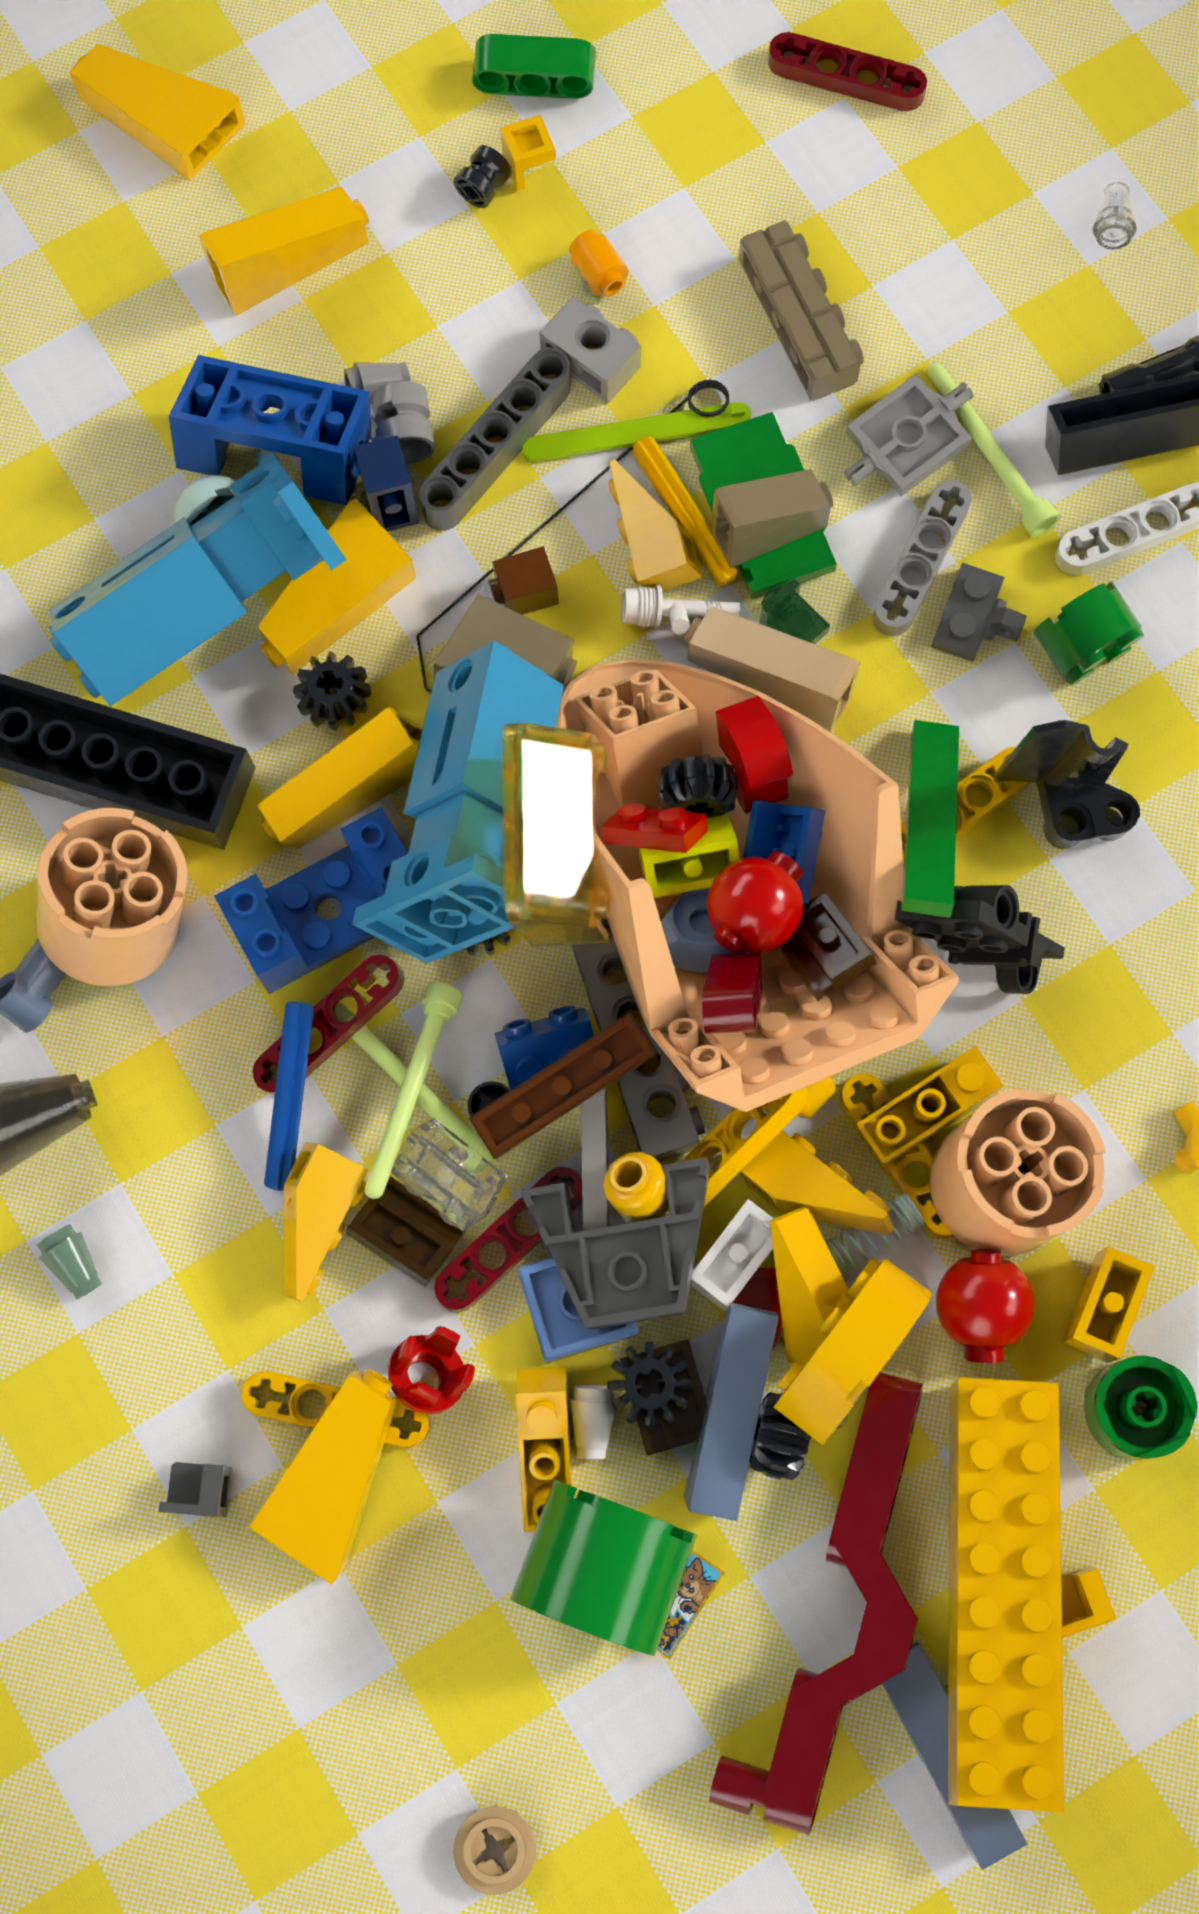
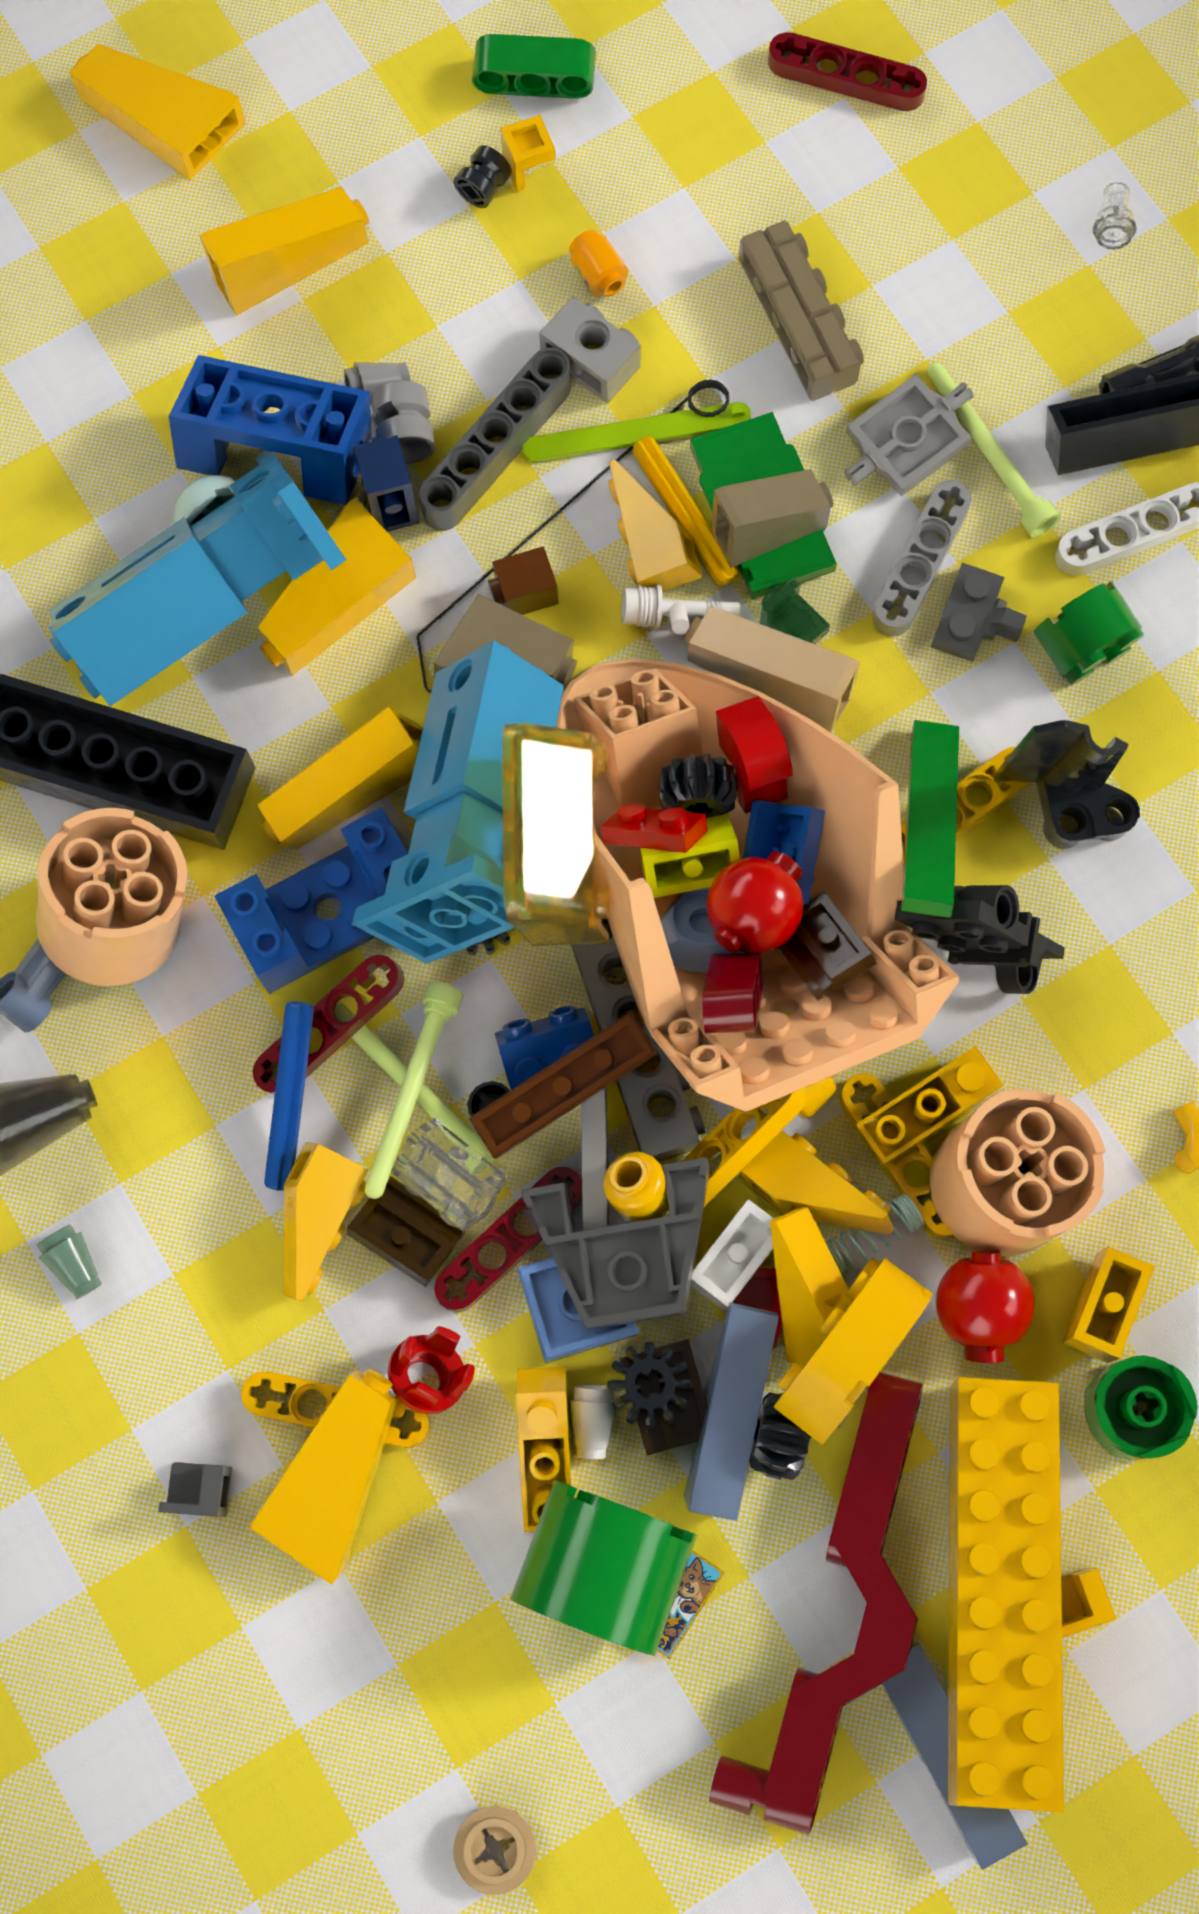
(331, 674): black gear -> none

